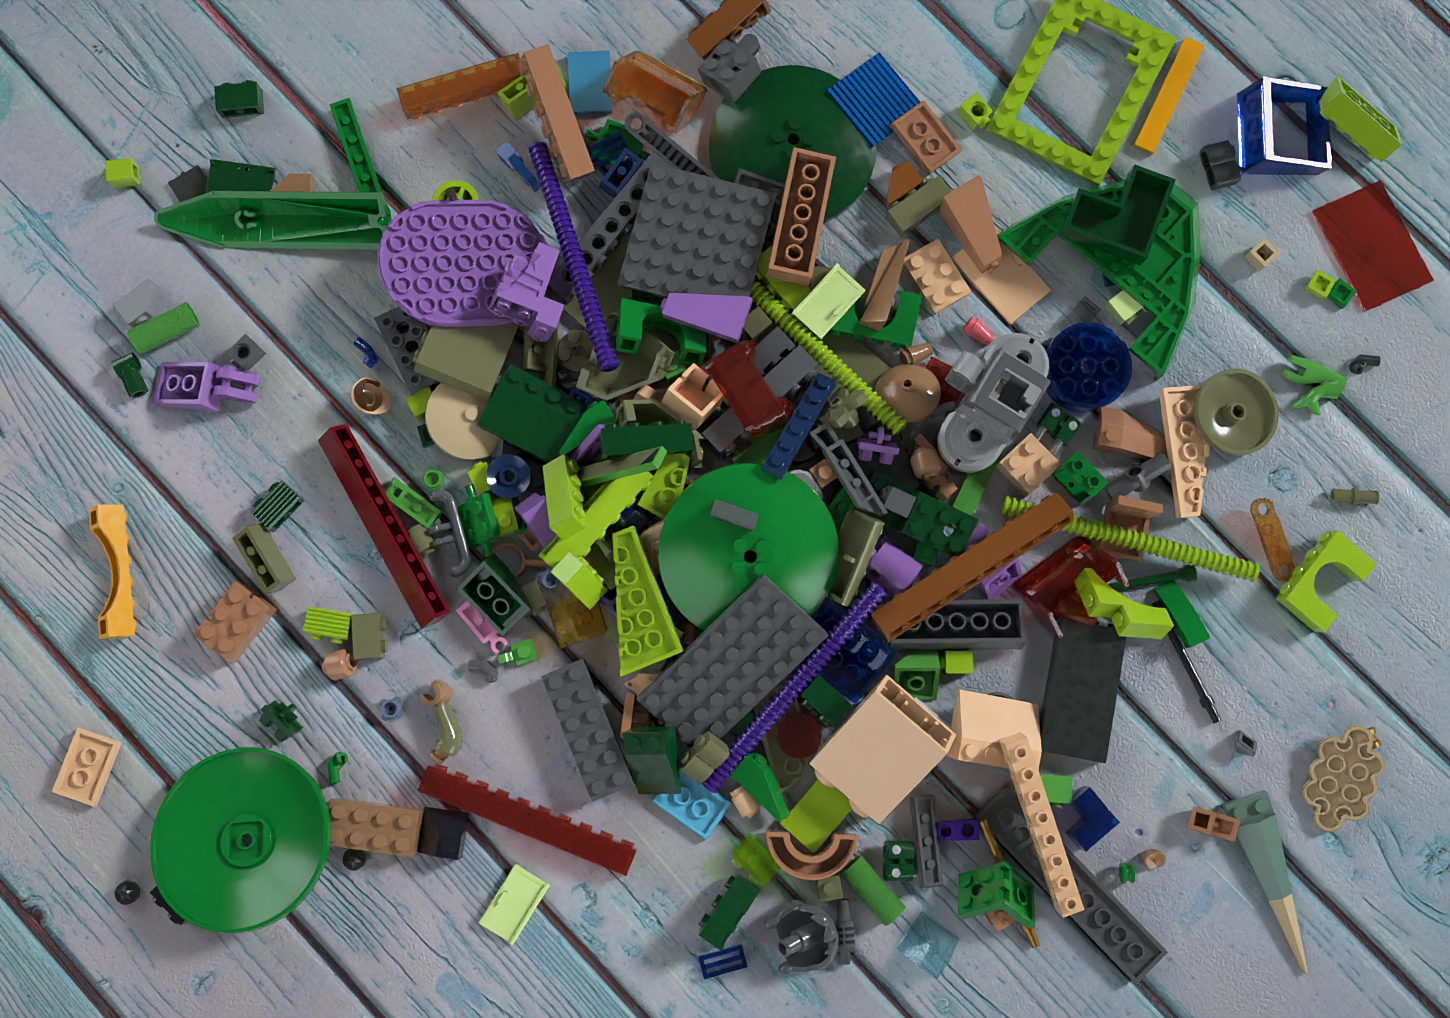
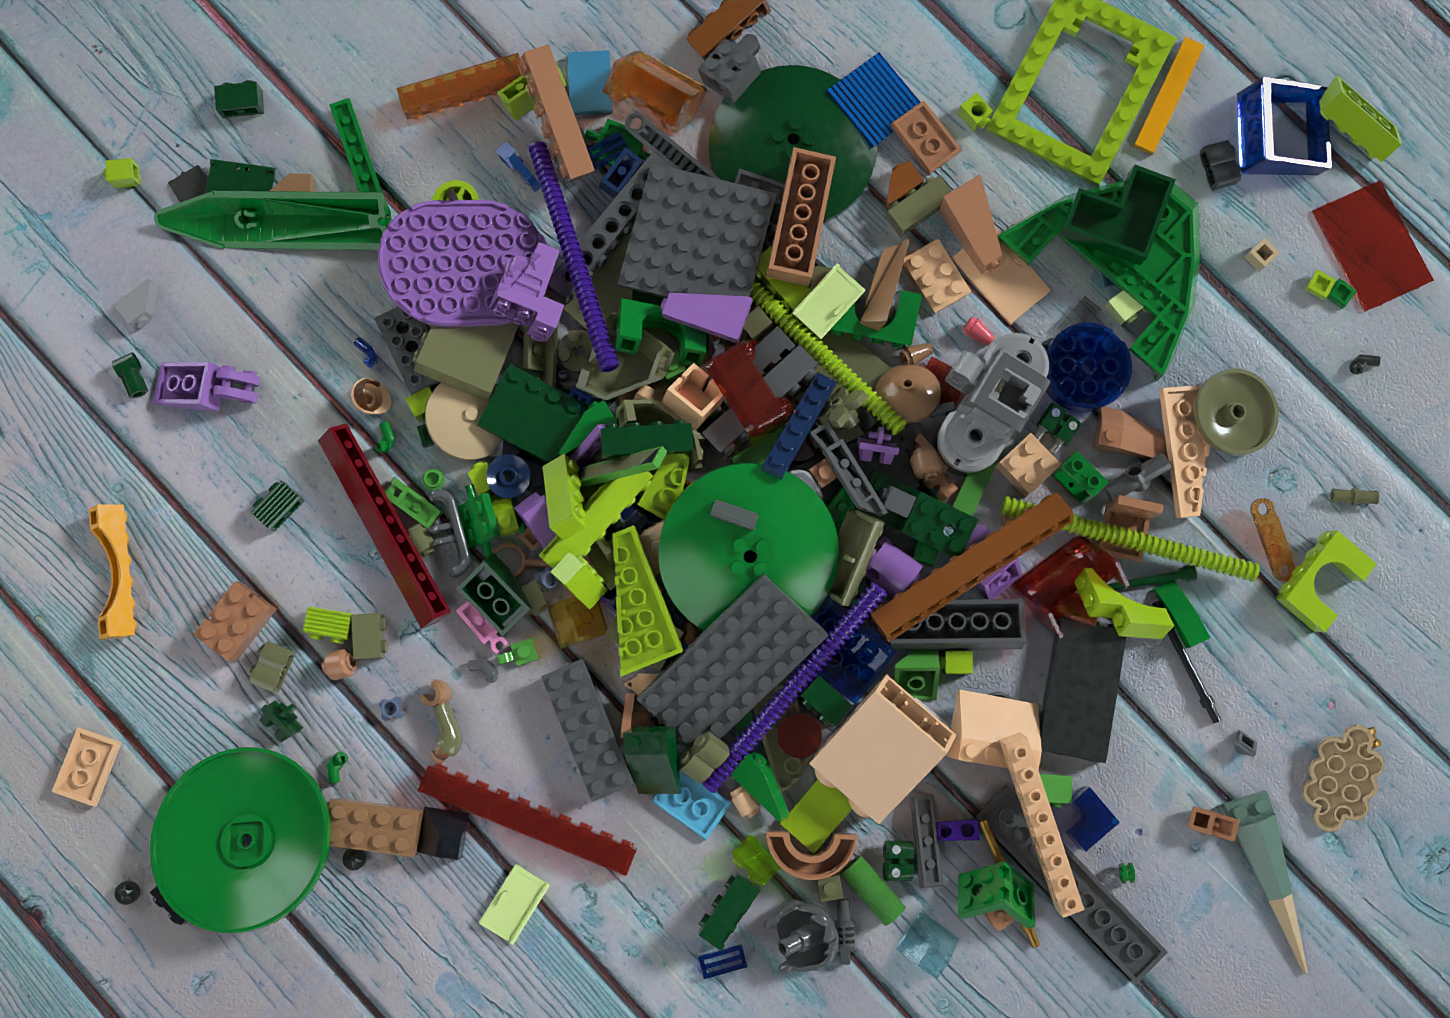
(167, 324): bright green piece -> none
(239, 347): dark grey brick -> none
(264, 558): olive brick -> none
(271, 667): none -> olive brick
(387, 439): none -> green arm
(1153, 858): medium nougat piece -> none
(1312, 372): bright green piece -> none

